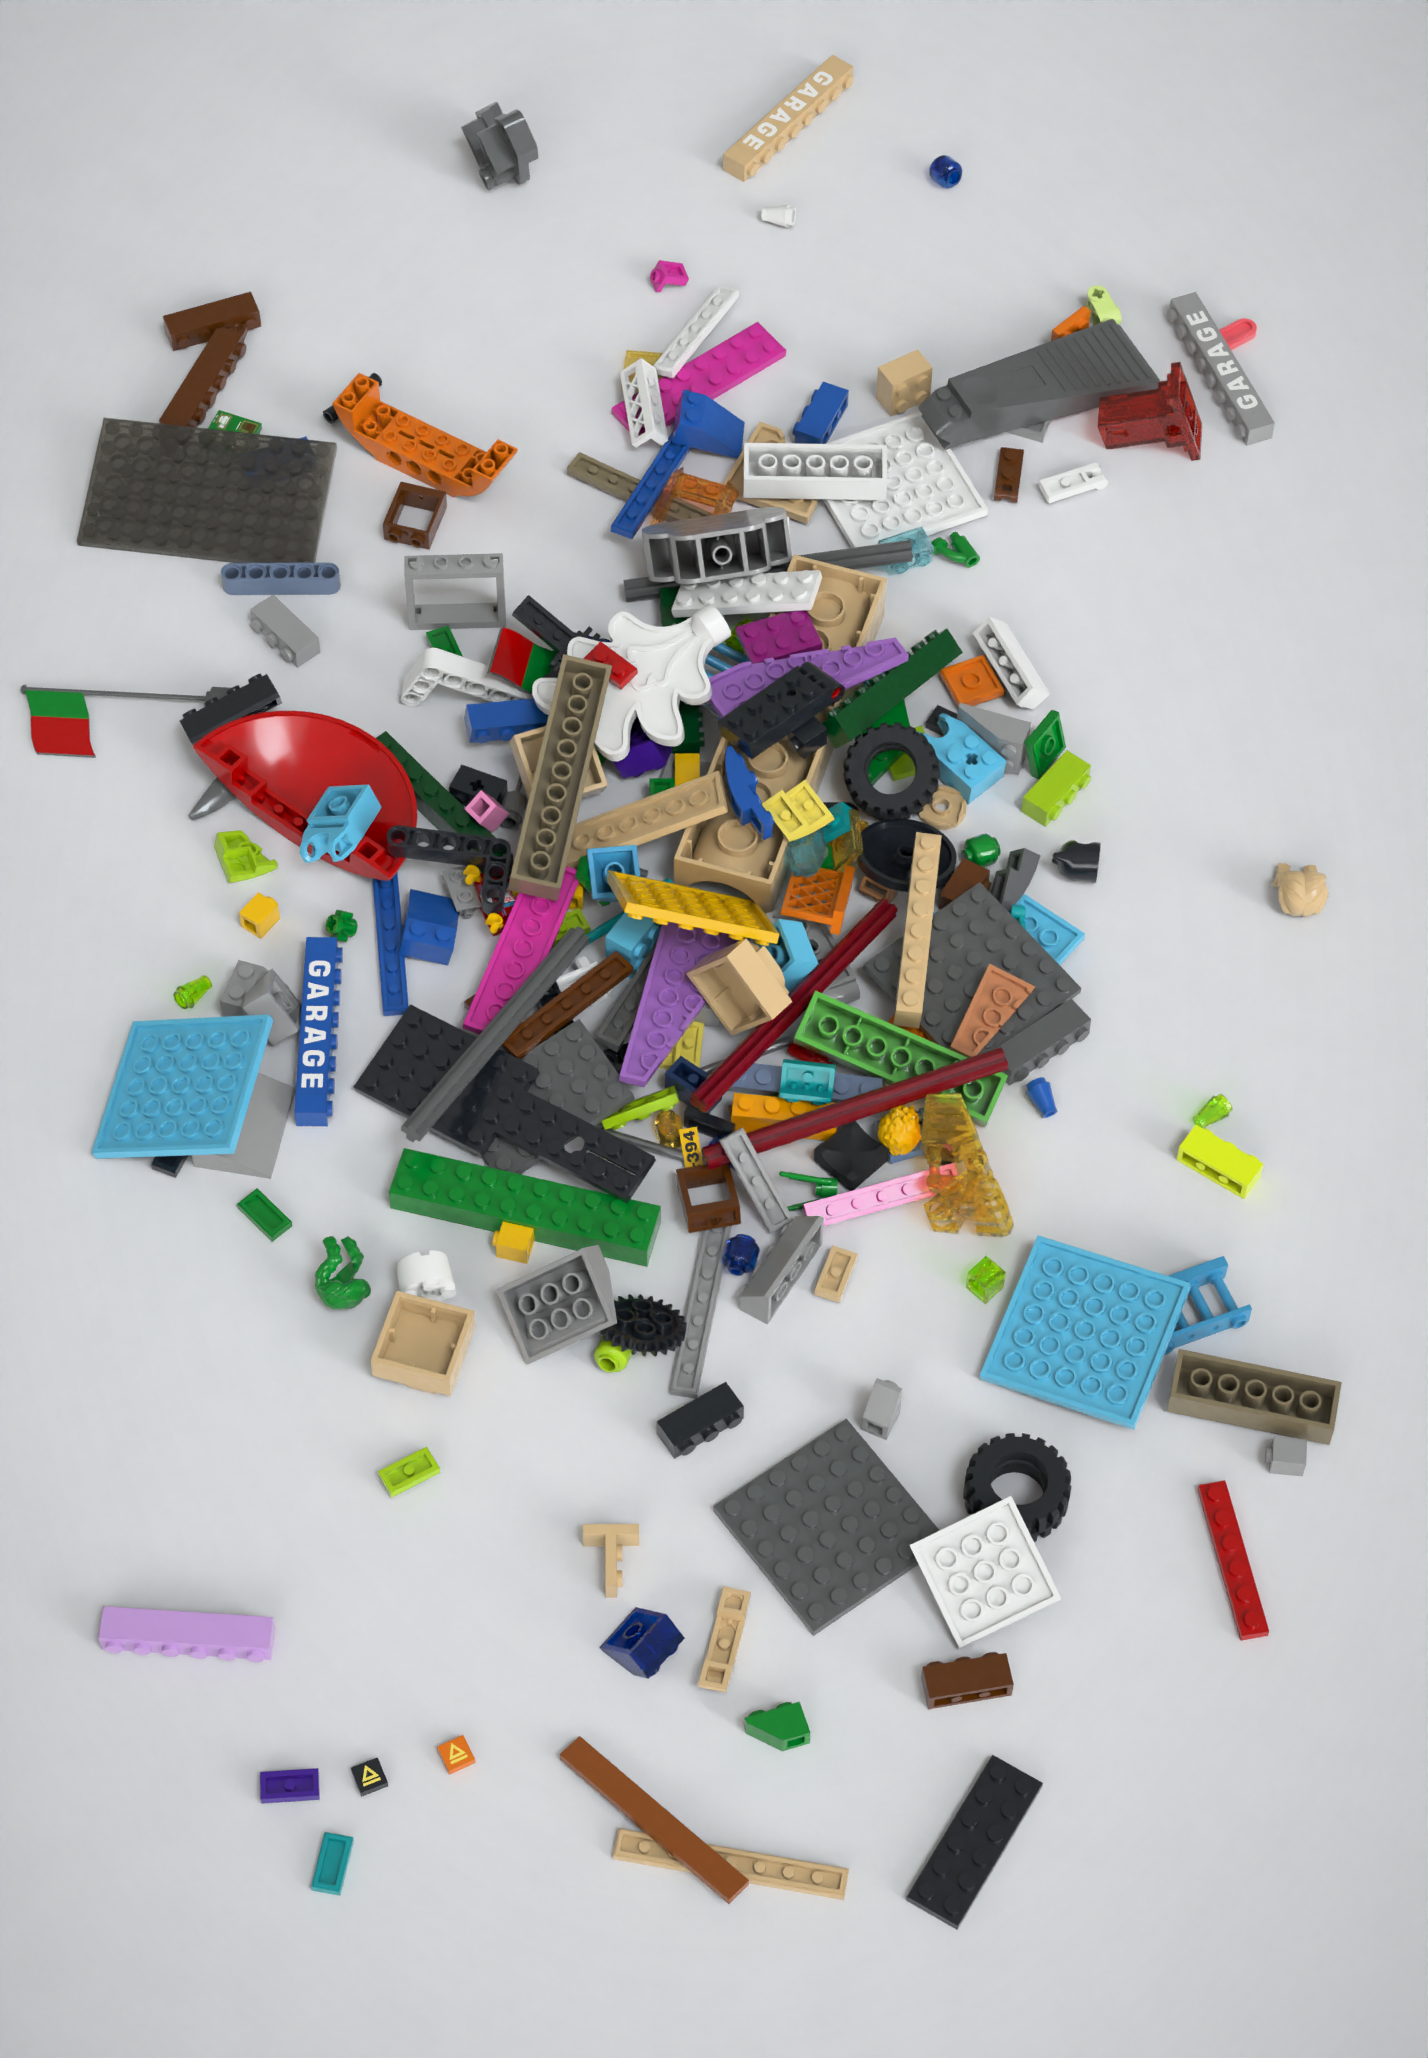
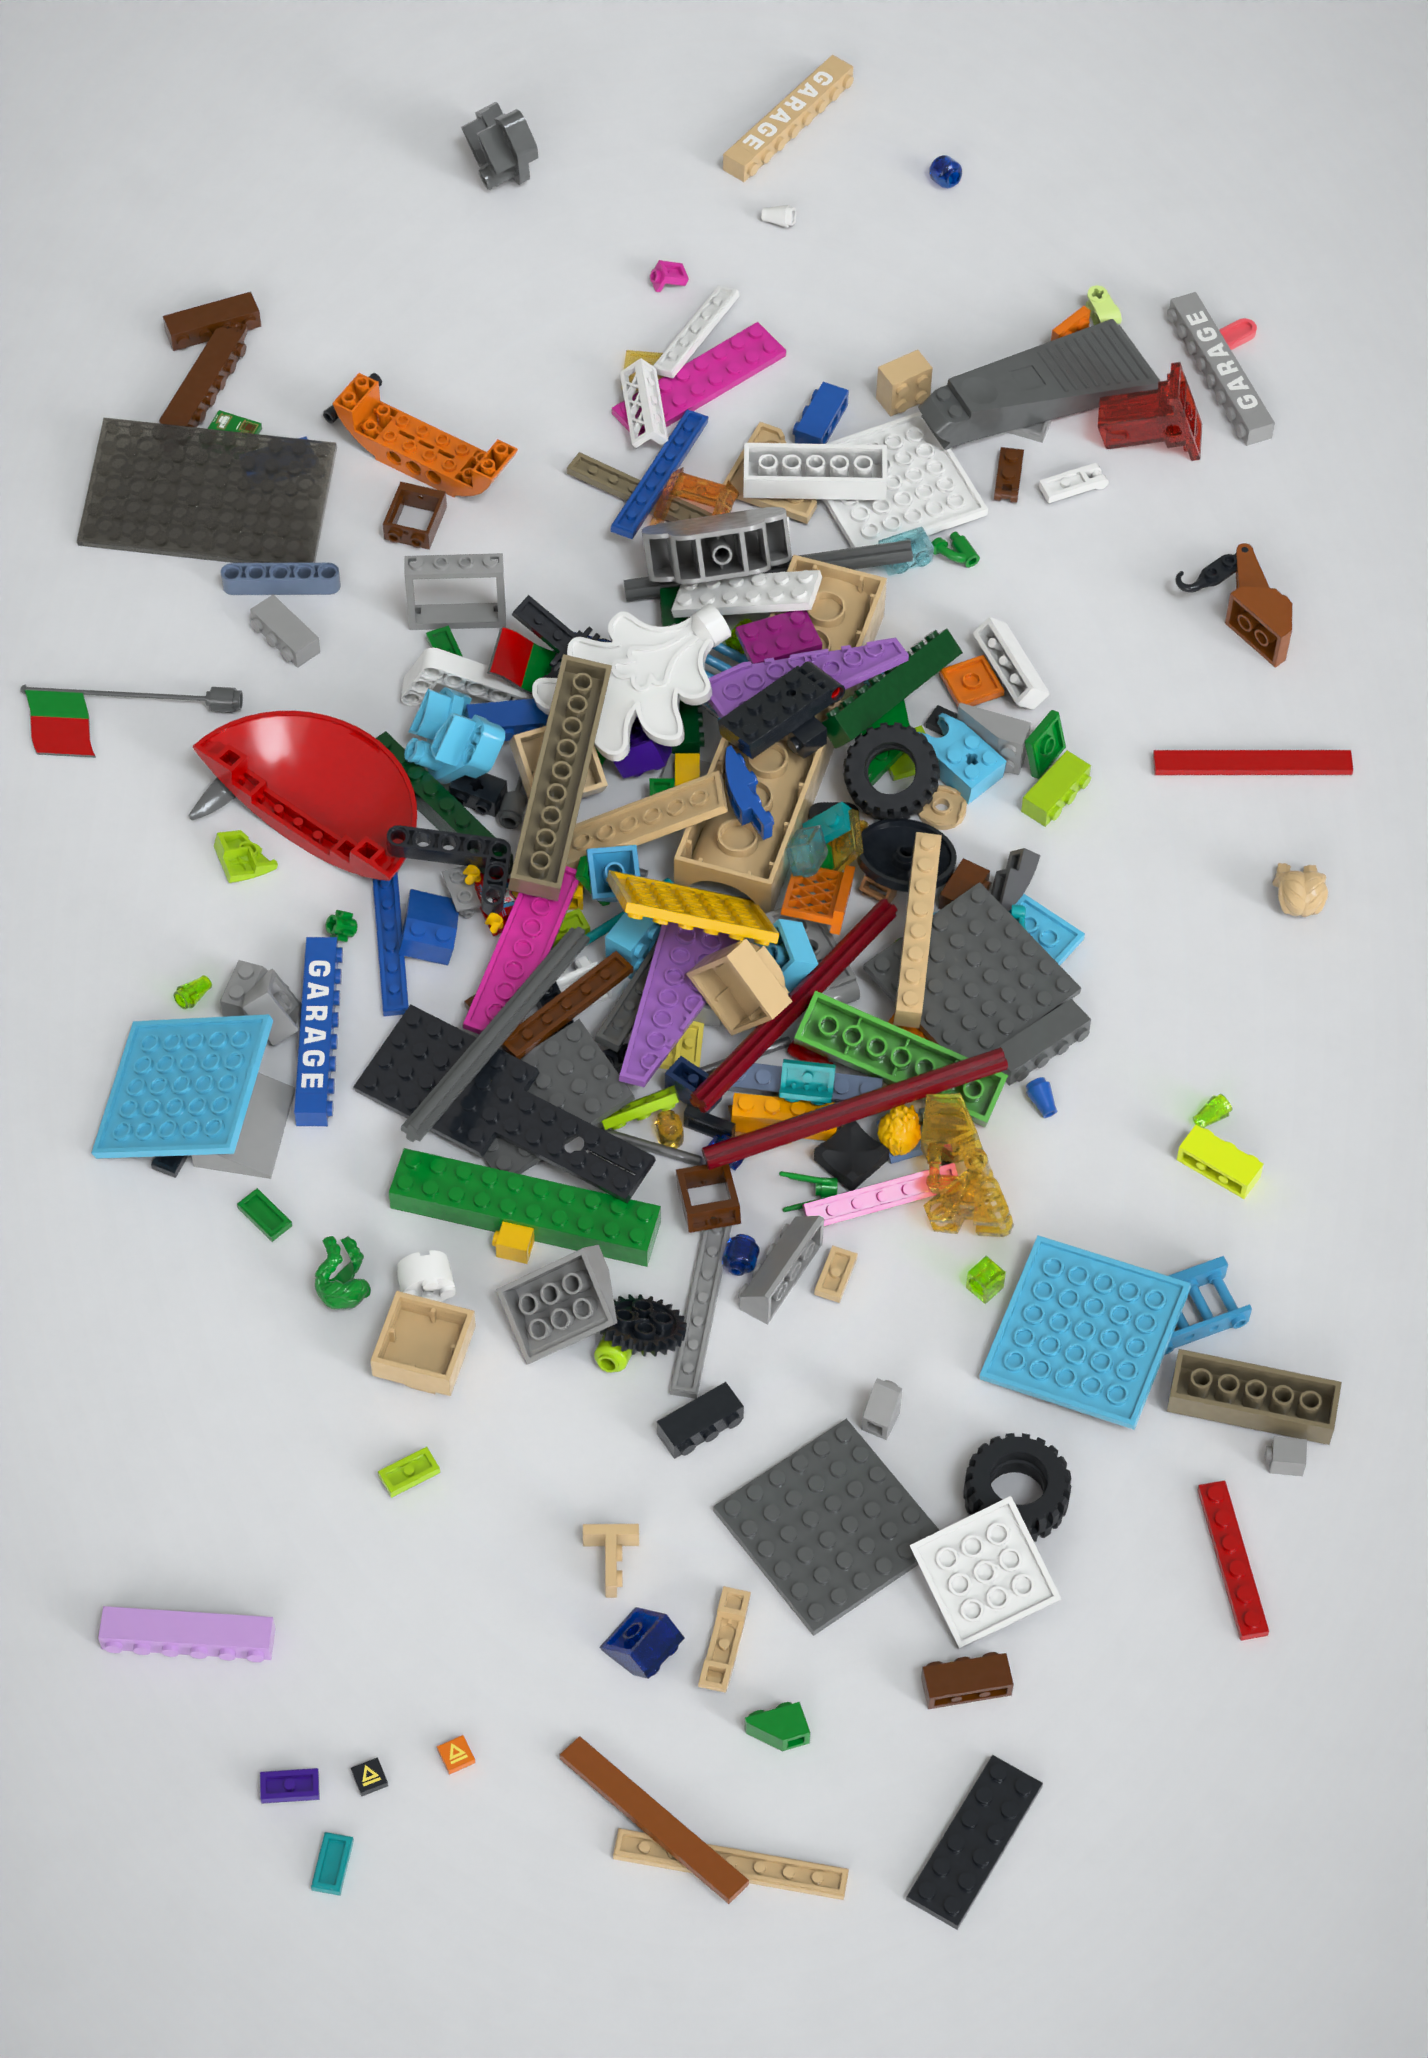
(239, 702): black slope -> none
(259, 915): yellow brick -> none
(339, 821): medium azure brick -> none
(454, 742): none -> medium azure piece
(486, 811): bright pink brick -> none
(621, 672): red plate -> none
(691, 1147): yellow sticker -> none
(707, 425): blue slope -> none
(756, 1180): light grey tile -> none
(798, 811): light yellow slope -> none
(981, 850): green head -> none
(990, 1008): nougat wing -> none
(1078, 861): black piece -> none
(1253, 762): none -> red tile
(1254, 609): none -> dark orange slope

